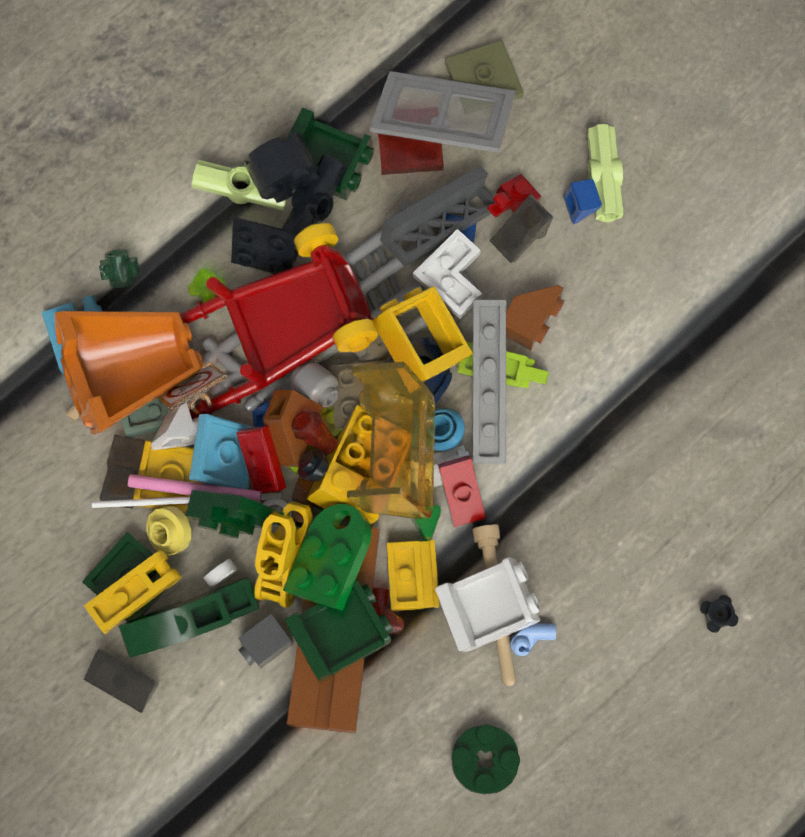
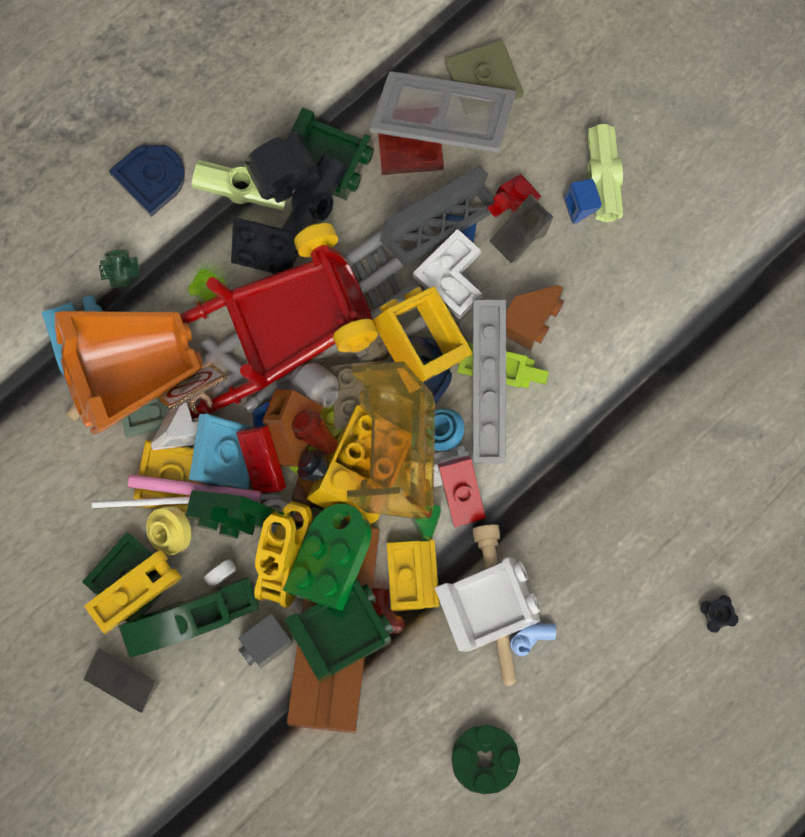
(122, 461): clear smoke slope -> none
(150, 176): none -> dark blue tile

